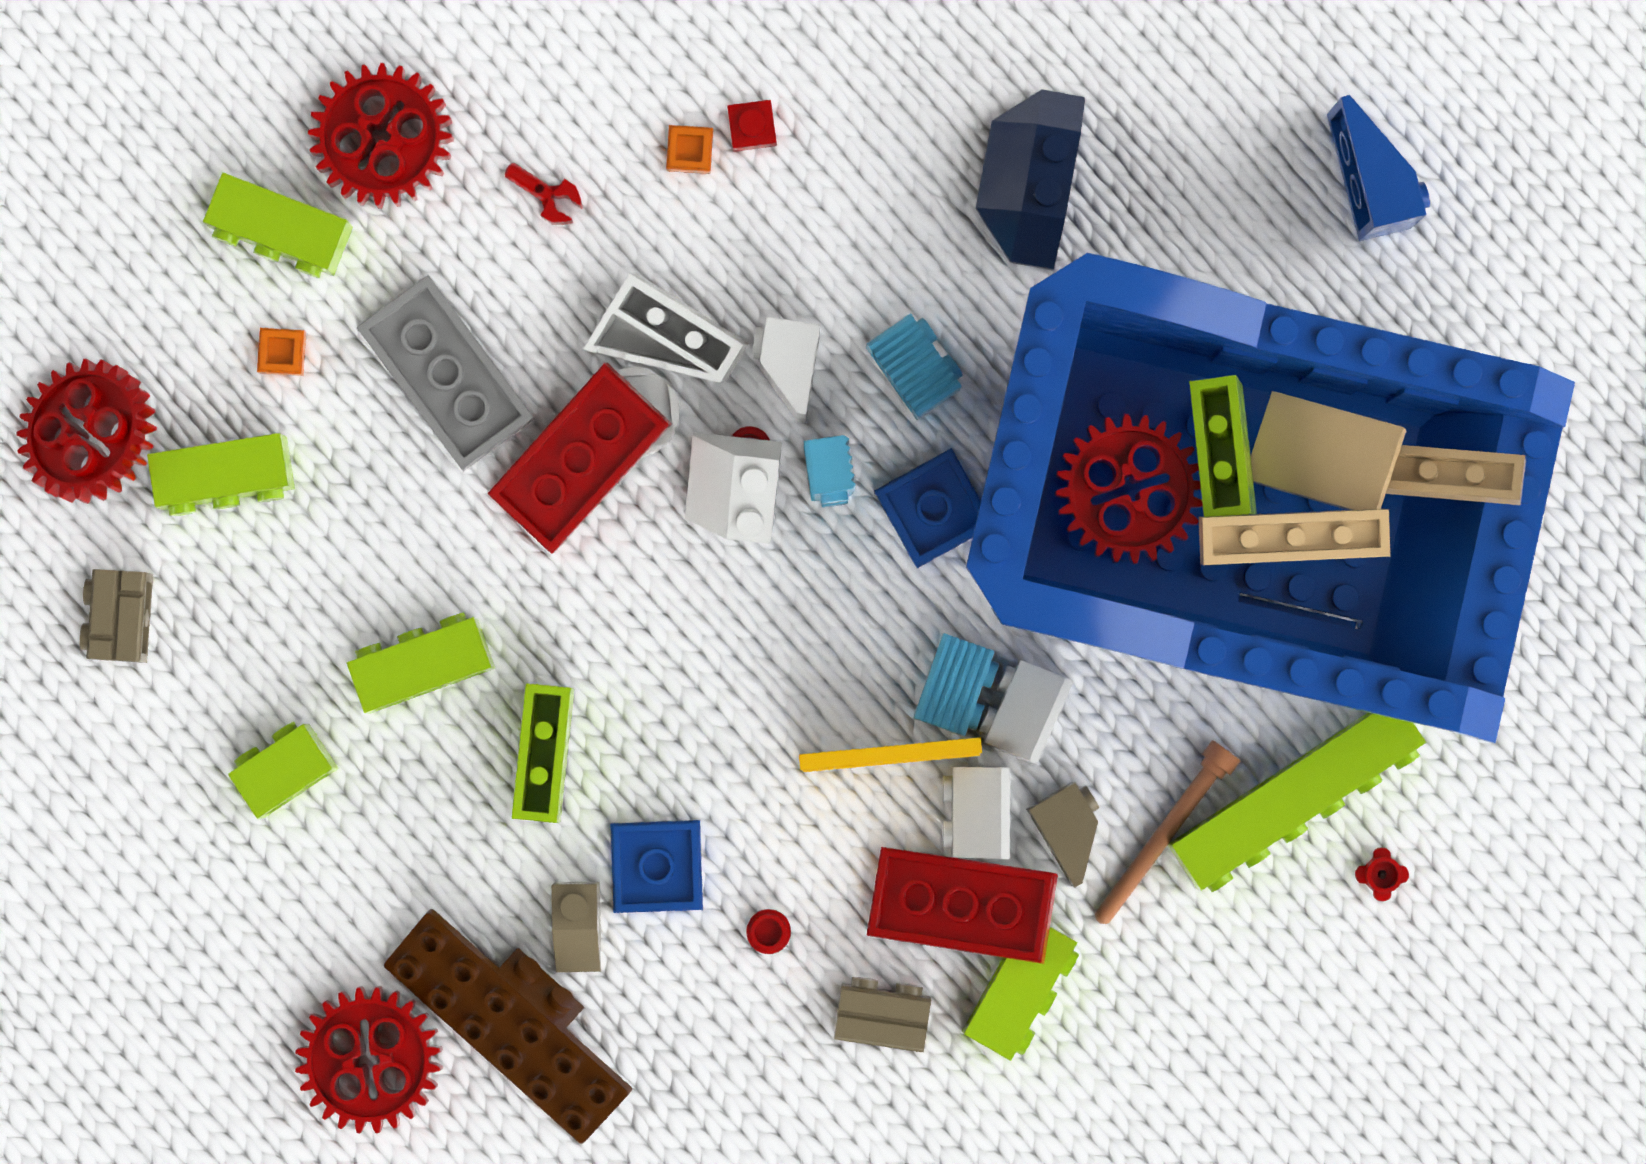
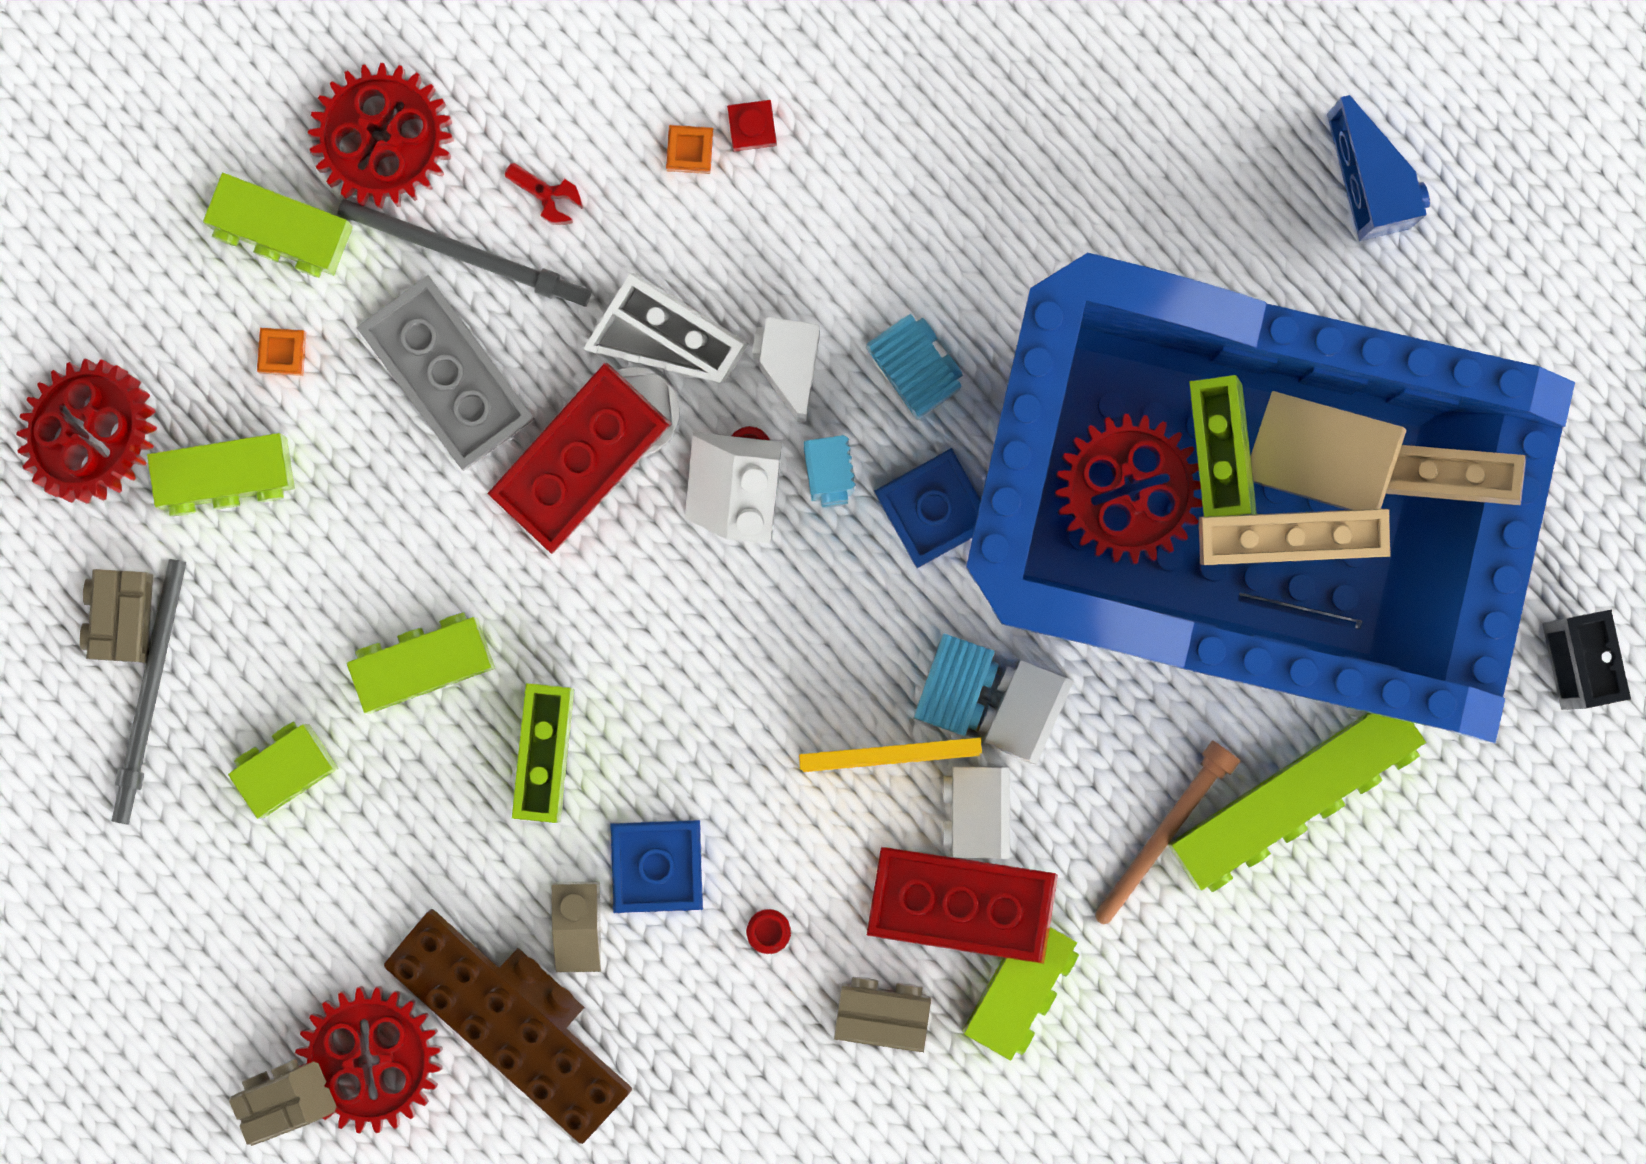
(130, 776): none -> dark grey bar
(281, 1103): none -> dark tan brick
(545, 281): none -> dark grey bar
(1031, 176): dark blue wedge -> none
(1068, 828): dark tan slope -> none
(1395, 874): red plate -> none
(1577, 663): none -> black window

